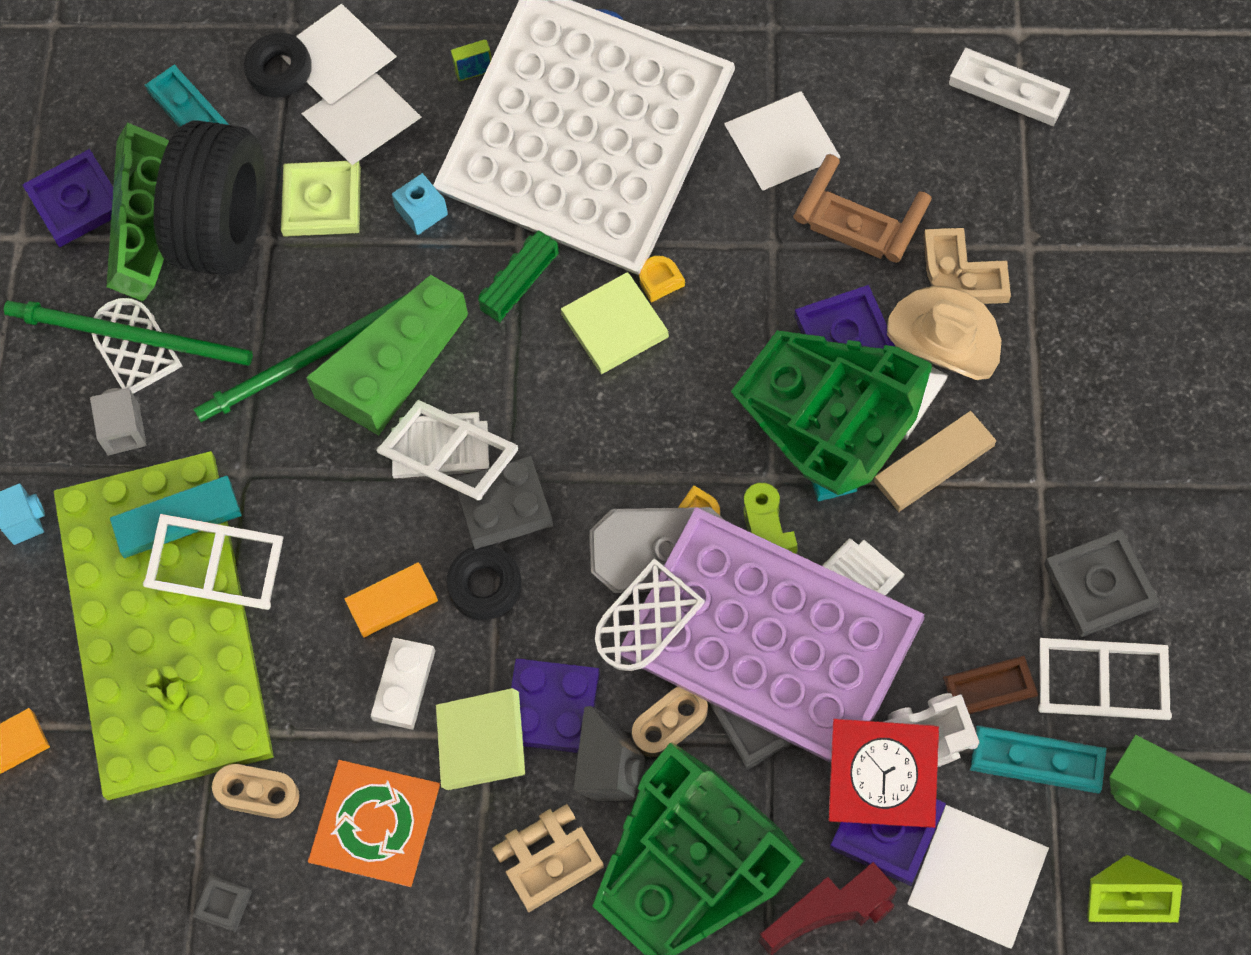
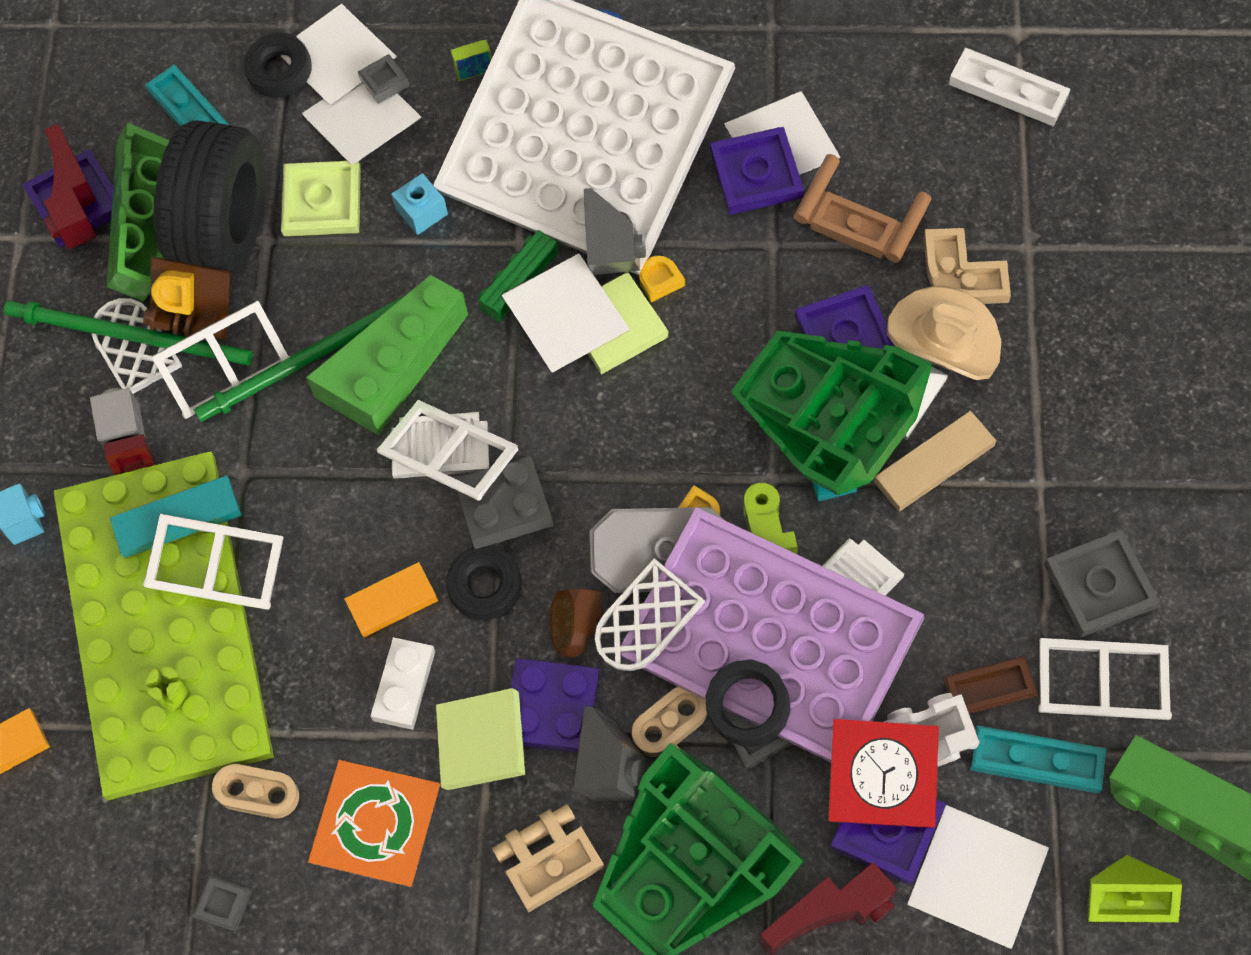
(68, 195): none -> dark red slope
(128, 454): none -> dark red plate
(174, 292): none -> yellow tile
(208, 334): none -> white window
(210, 299): none -> reddish brown hinge
(383, 78): none -> dark grey tile
(565, 312): none -> white sticker
(574, 620): none -> reddish brown rock
(610, 237): none -> dark grey slope
(745, 670): none -> black tyre
(756, 170): none -> dark purple plate

